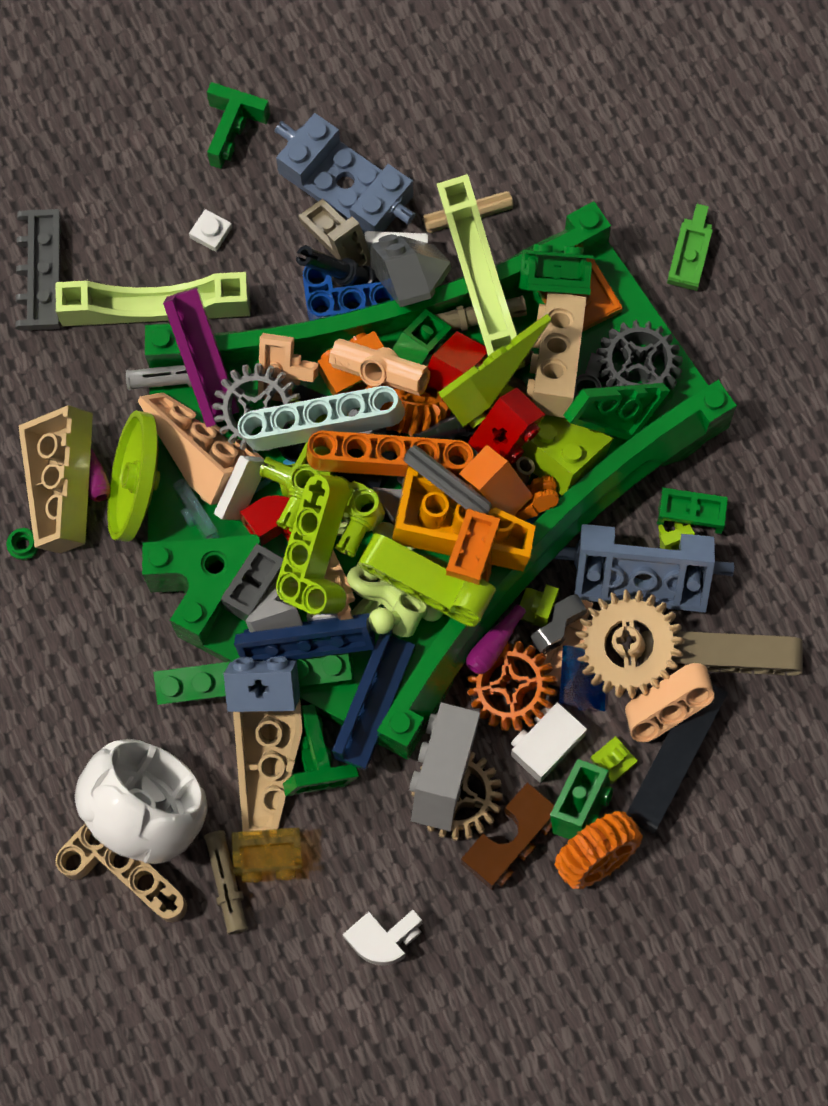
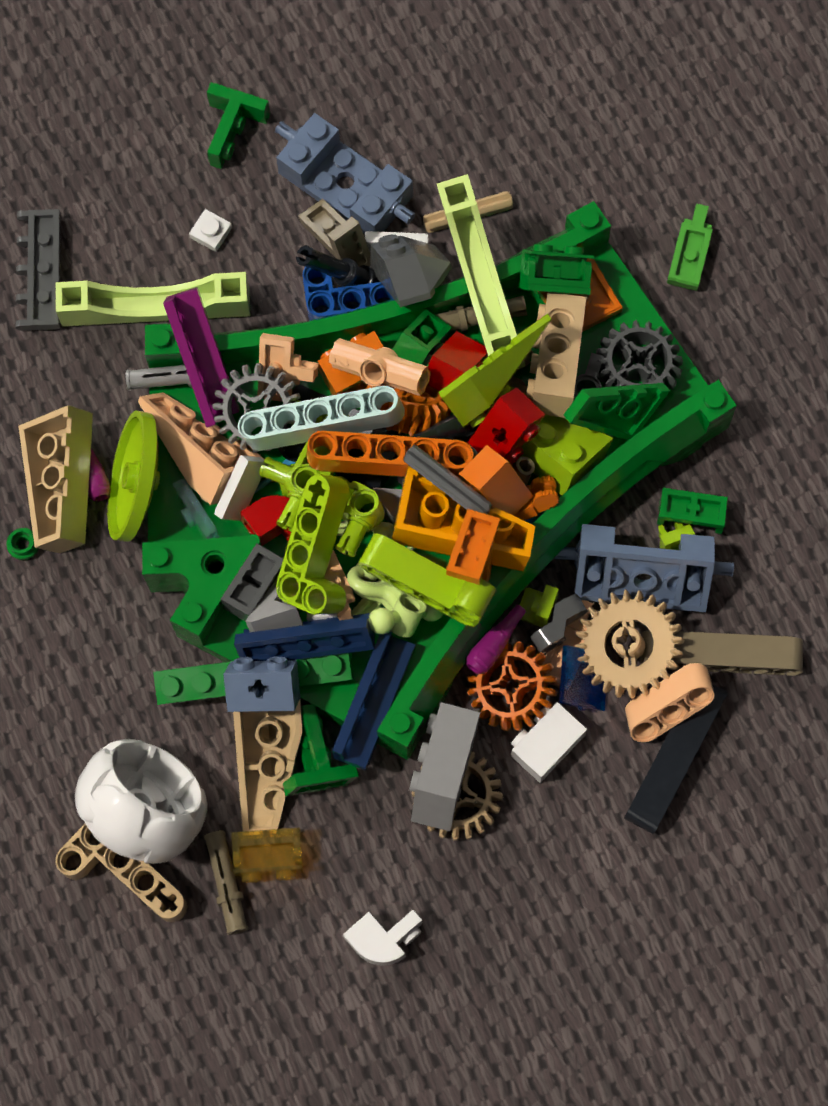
(493, 861): reddish brown arch -> none
(581, 799): green brick -> none
(598, 850): orange gear -> none
(615, 758): lime tile -> none

